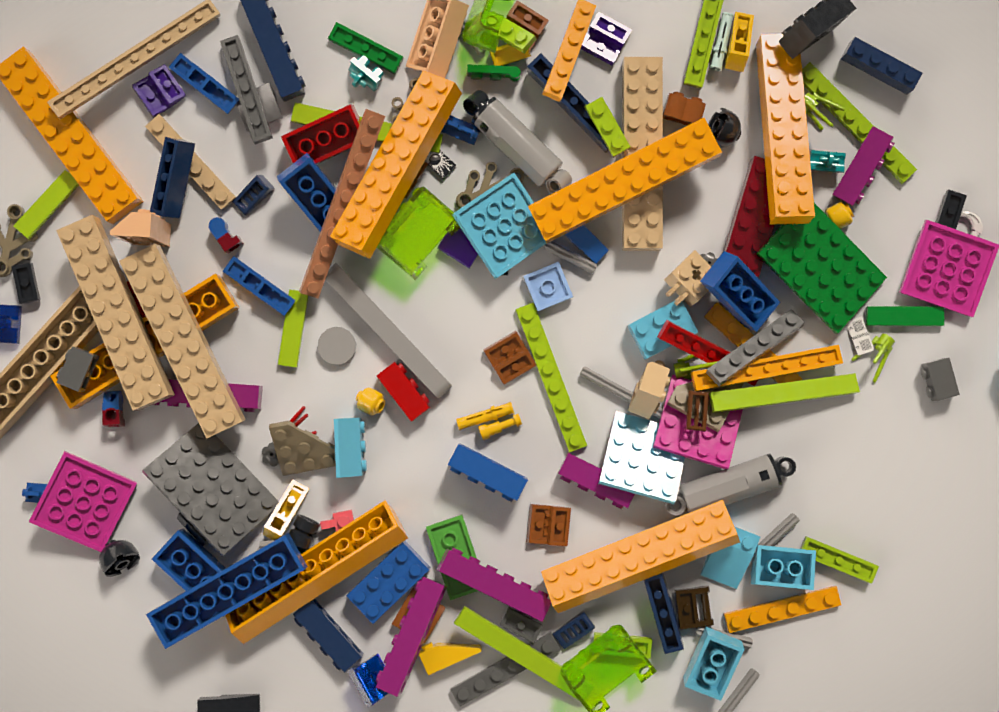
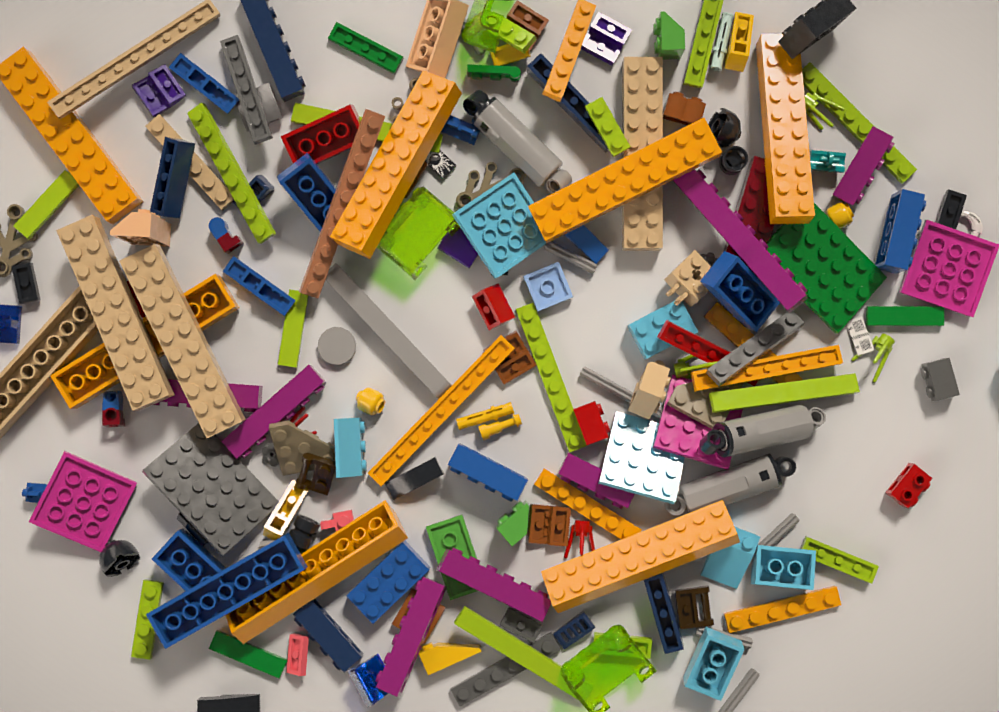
(77, 369): dark grey brick -> none
(144, 632): none -> lime plate
(231, 173): none -> lime plate
(248, 654): none -> green tile
(275, 410): none -> magenta brick
(297, 654): none -> coral plate
(322, 475): none -> dark brown plate
(362, 75): teal hips -> none
(404, 391): red brick -> none
(414, 478): none -> black slope
(441, 410): none -> light orange plate
(493, 306): none -> red brick
(514, 525): none -> bright green slope
(581, 528): none -> red plant
(585, 505): none -> light orange plate
(591, 422): none -> red brick
(669, 39): none -> bright green slope
(702, 428): reddish brown tile -> none
(733, 160): none -> black wheel
(742, 239): none -> magenta brick
(762, 430): none -> light grey piece
(881, 65): dark blue brick -> none
(900, 231): none -> blue brick
(909, 485): none -> red brick

